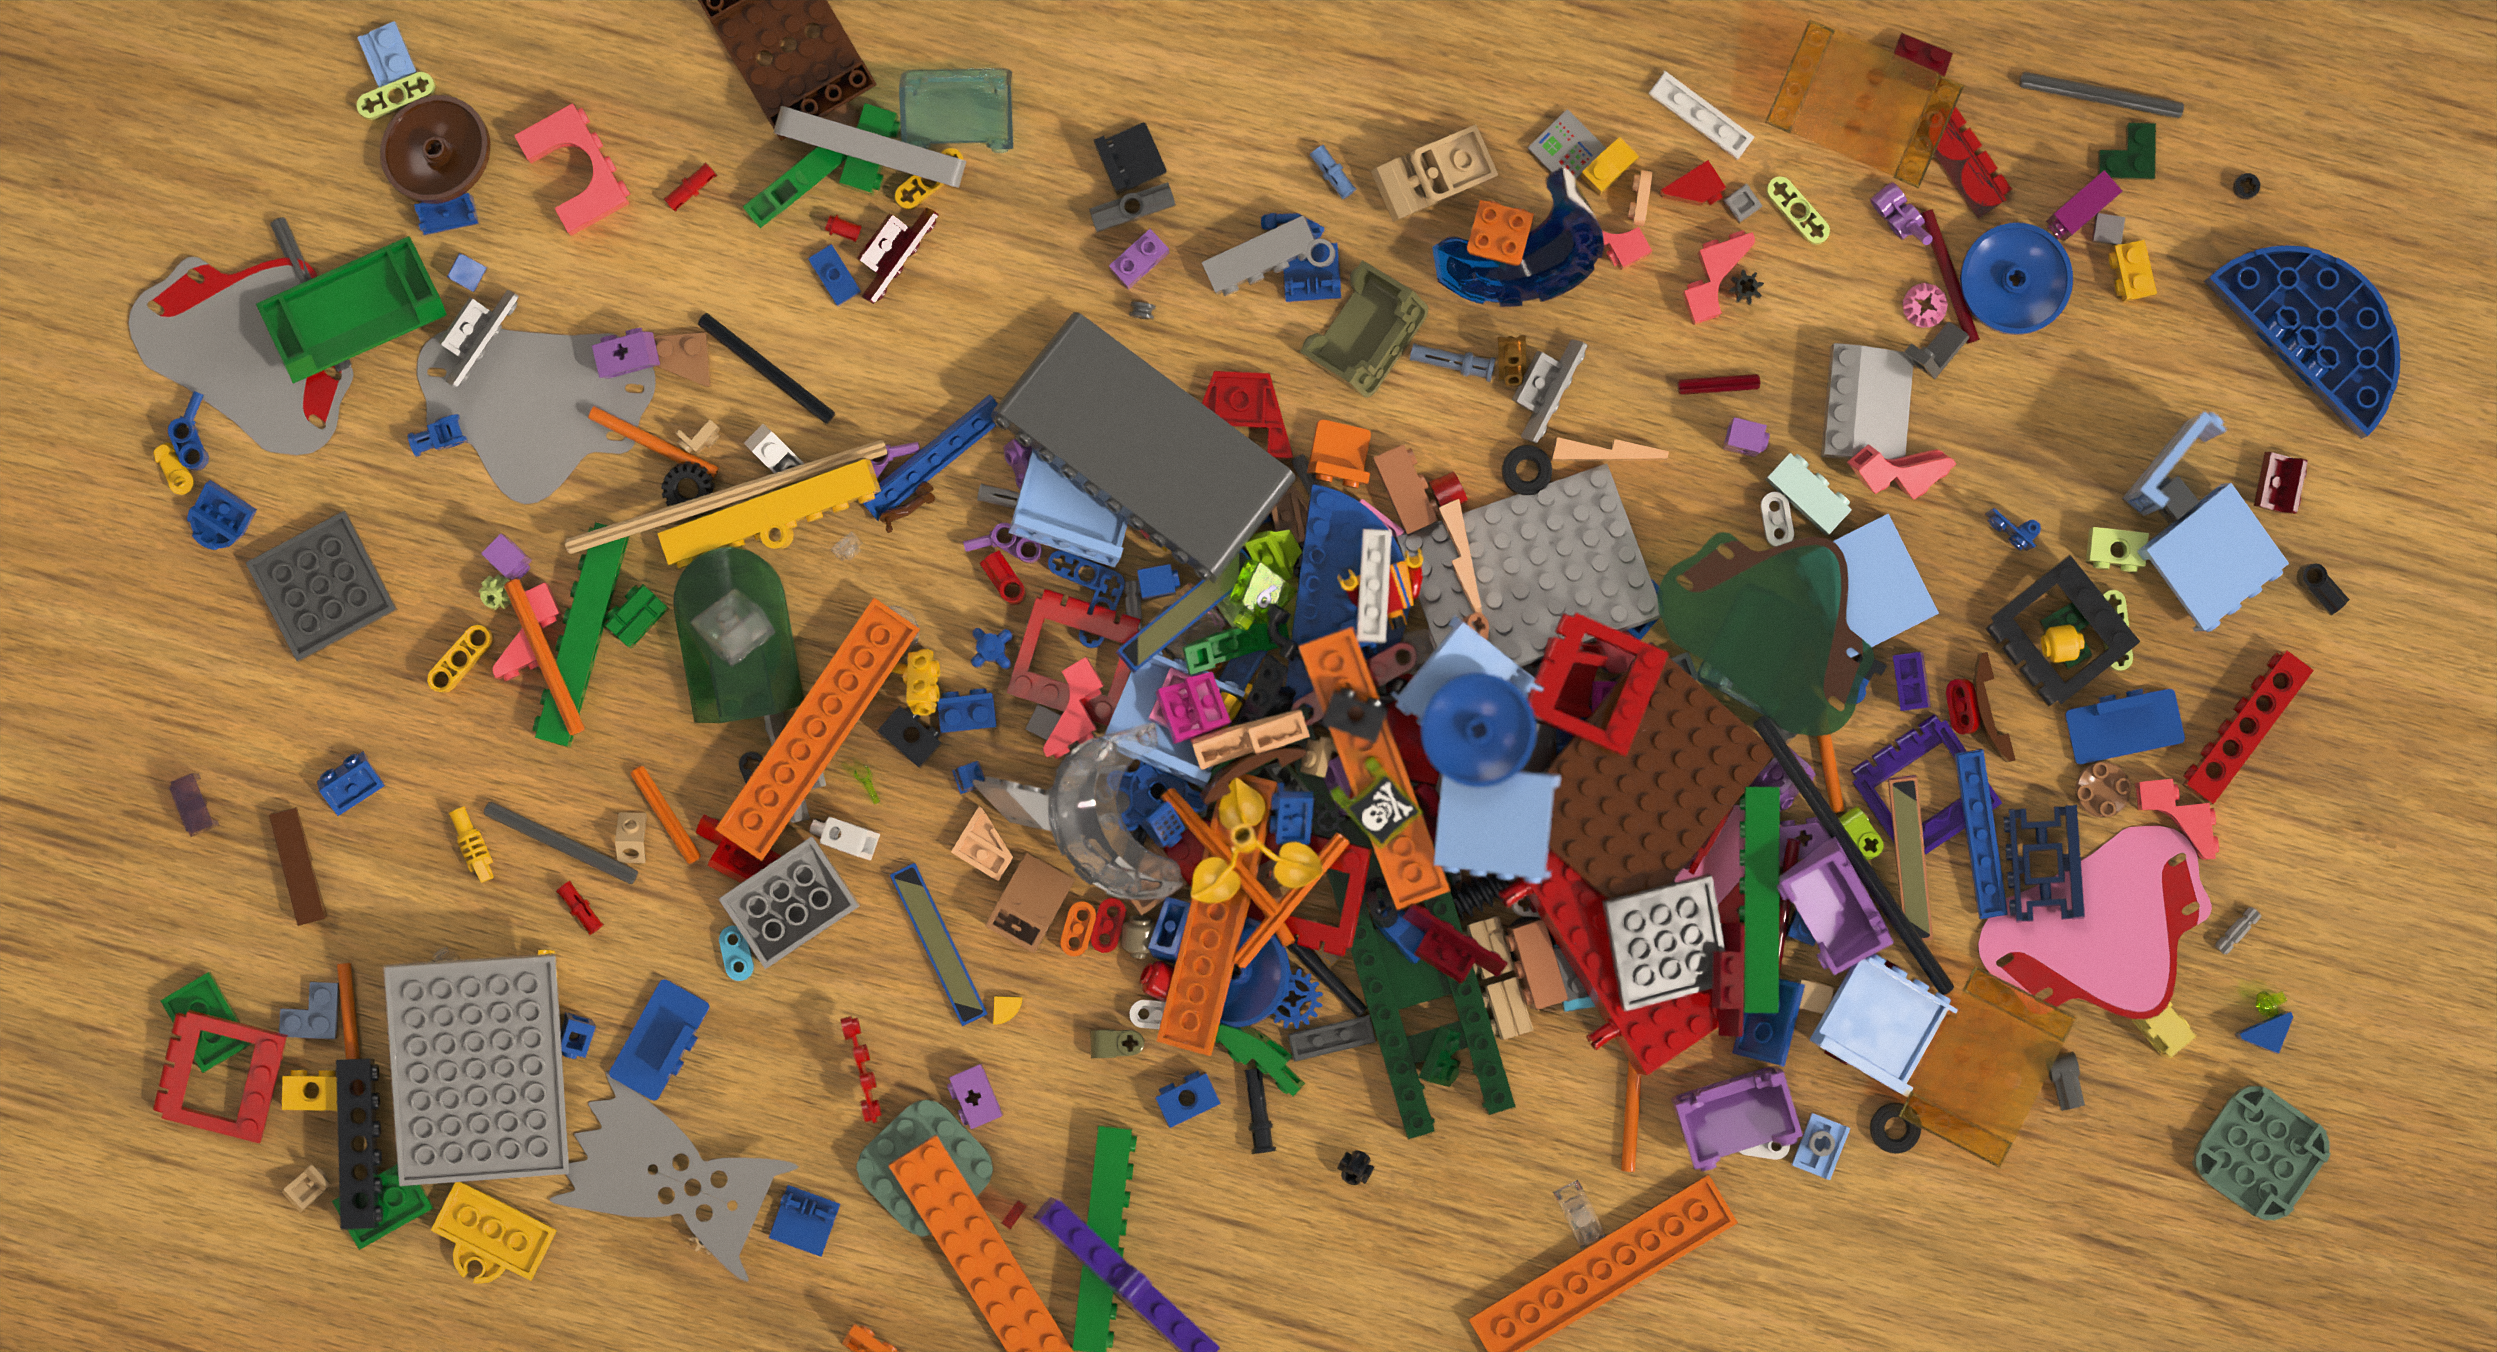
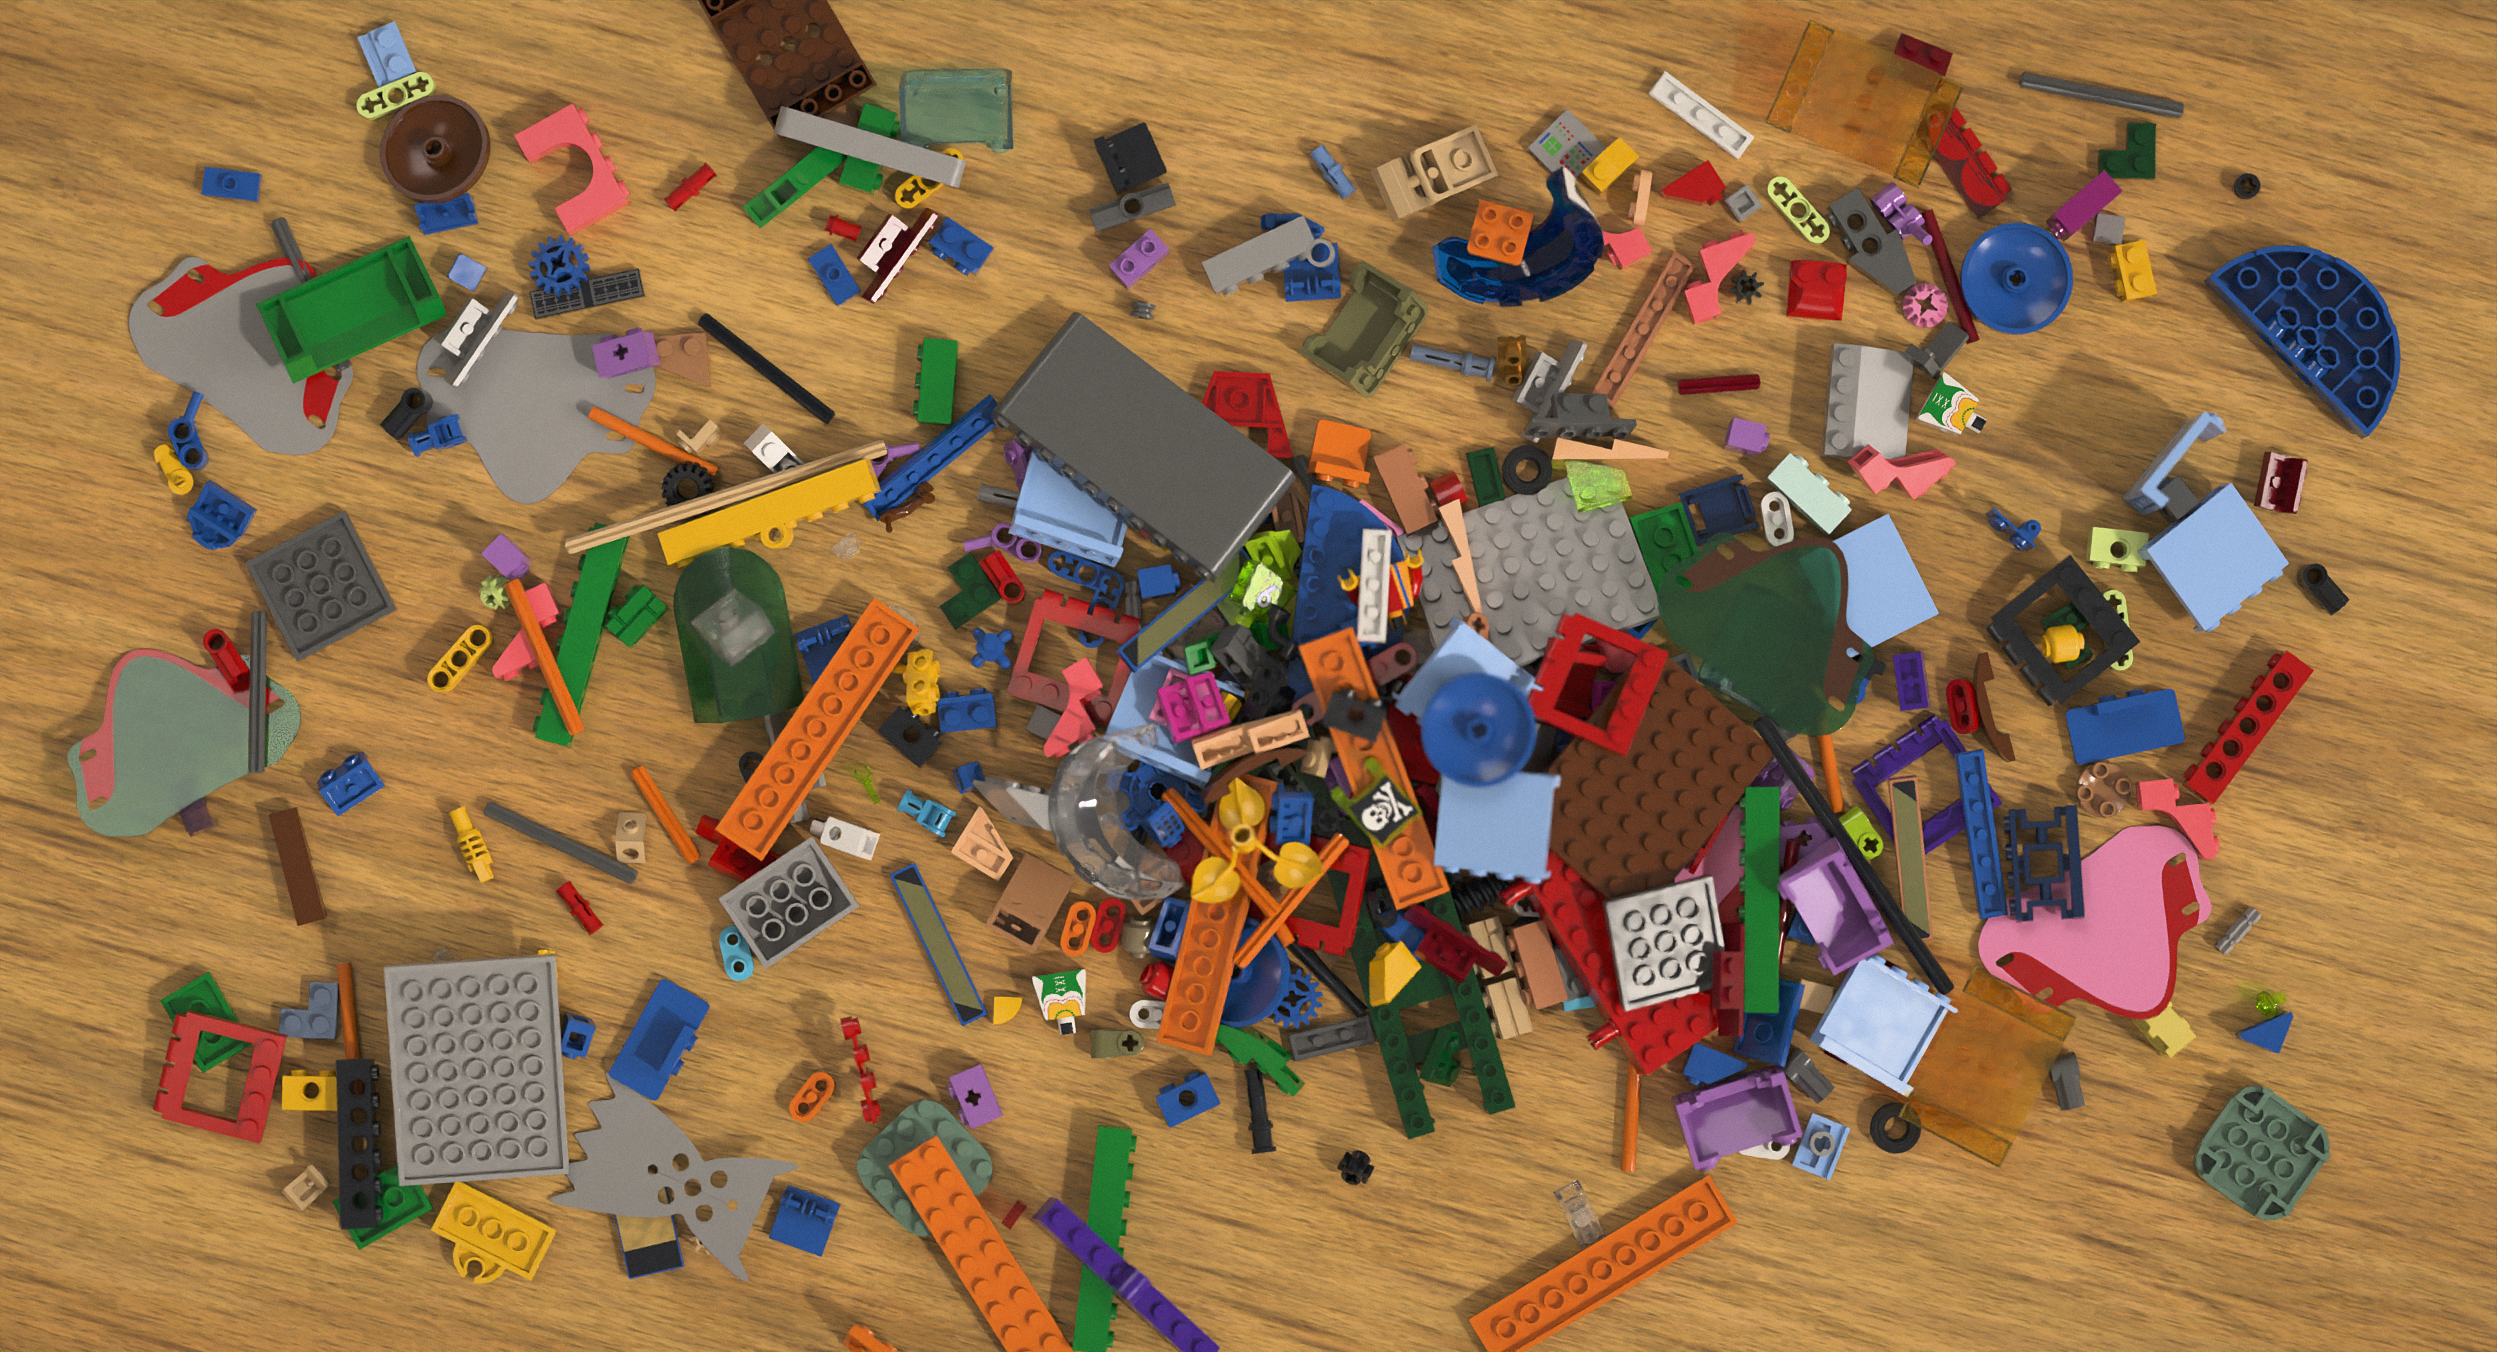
(170, 741): none -> clear green piece
(226, 657): none -> red piece
(231, 184): none -> blue plate
(257, 692): none -> dark grey axle
(405, 415): none -> black piece
(554, 276): none -> blue gear
(593, 294): none -> tile
(650, 1242): none -> tile
(812, 1096): none -> orange plate
(821, 643): none -> blue hinge
(928, 813): none -> dark azure connector
(936, 381): none -> green brick
(960, 246): none -> blue bracket
(977, 592): none -> dark green plate
(1062, 997): none -> torso
(1239, 654): none -> dark grey brick
(1390, 972): none -> yellow slope
(1485, 476): none -> dark green tile
(1580, 416): none -> dark grey bracket
(1596, 484): none -> clear neon green wing
(1644, 328): none -> nougat tile
(1664, 541): none -> green plate
(1709, 1065): none -> blue slope
(1722, 508): none -> dark blue container
(1801, 1070): none -> dark grey piece
(1816, 290): none -> red slope
(1889, 264): none -> dark grey brick
(1950, 408): none -> torso

